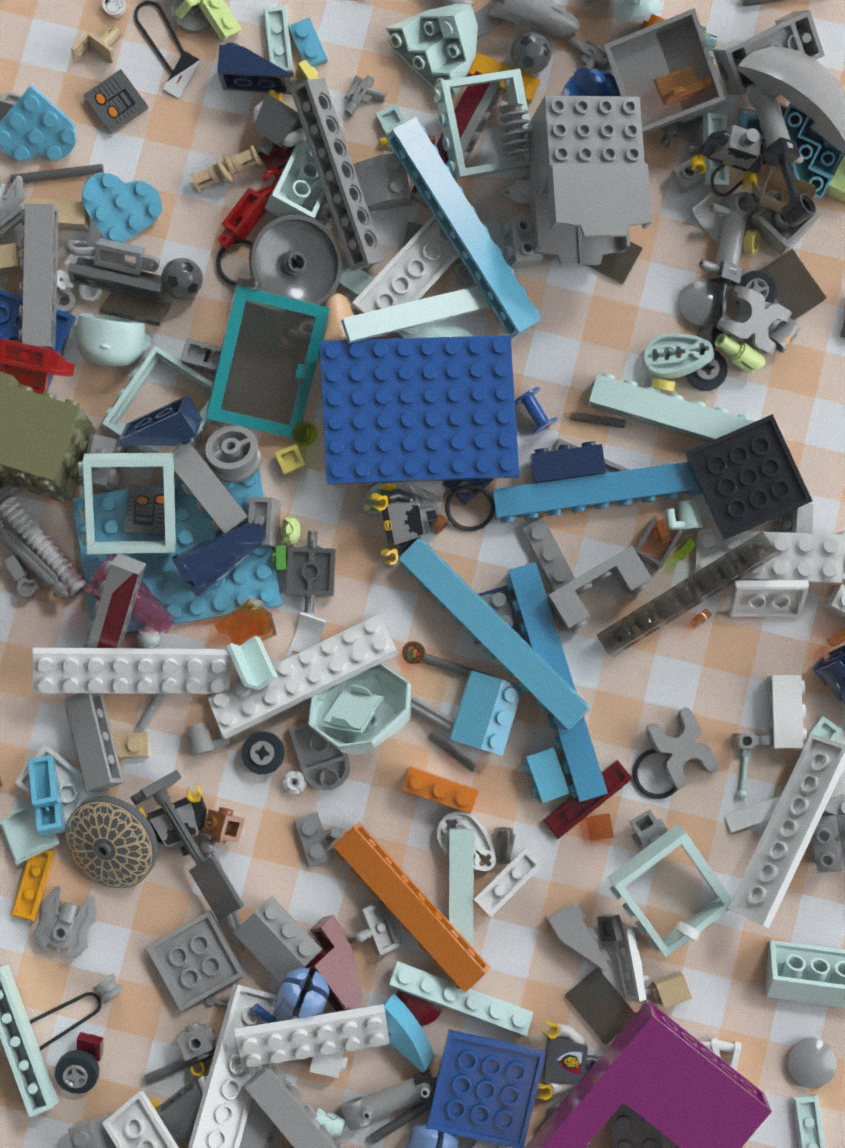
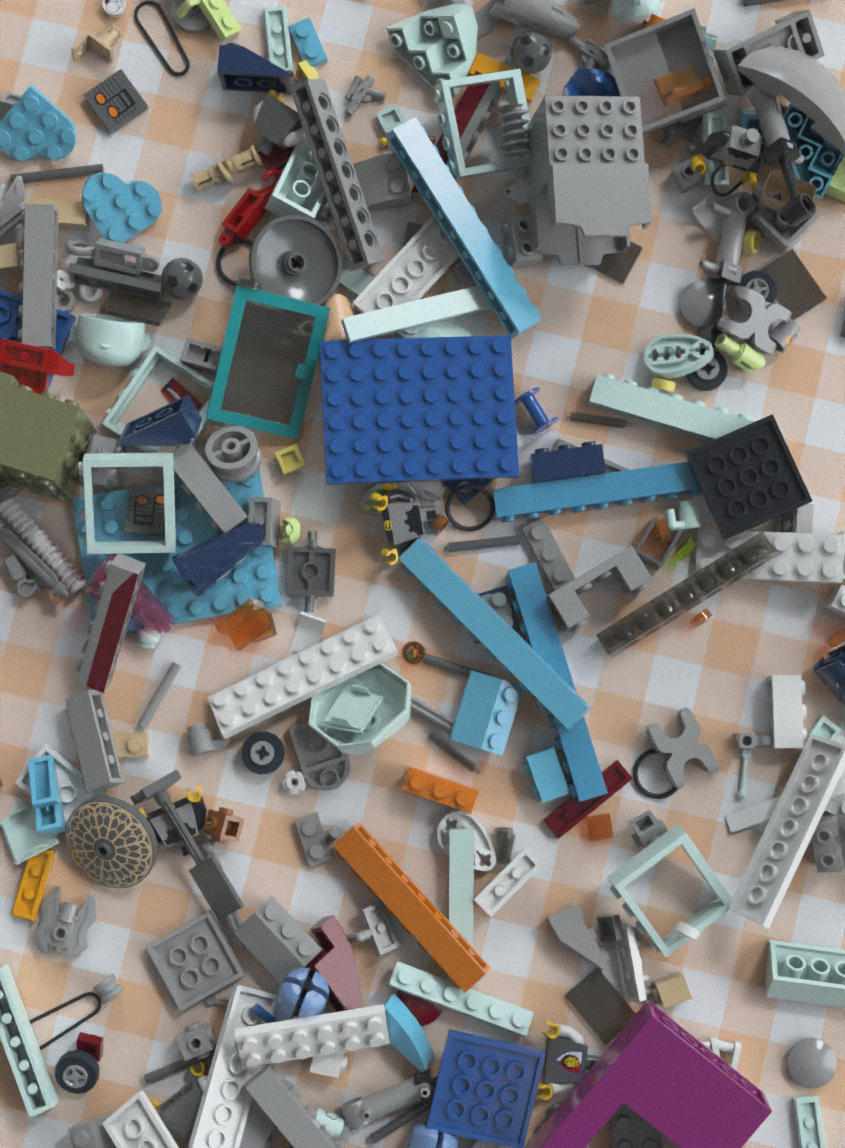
(131, 670): white plate -> none
(174, 390): none -> red sticker
(181, 74): sticker -> none
(252, 663): light aqua panel -> none
(279, 558): bright green plate -> none
(304, 433): clear neon green tile -> none
(484, 543): none -> dark grey bar
(768, 598): white tile -> none

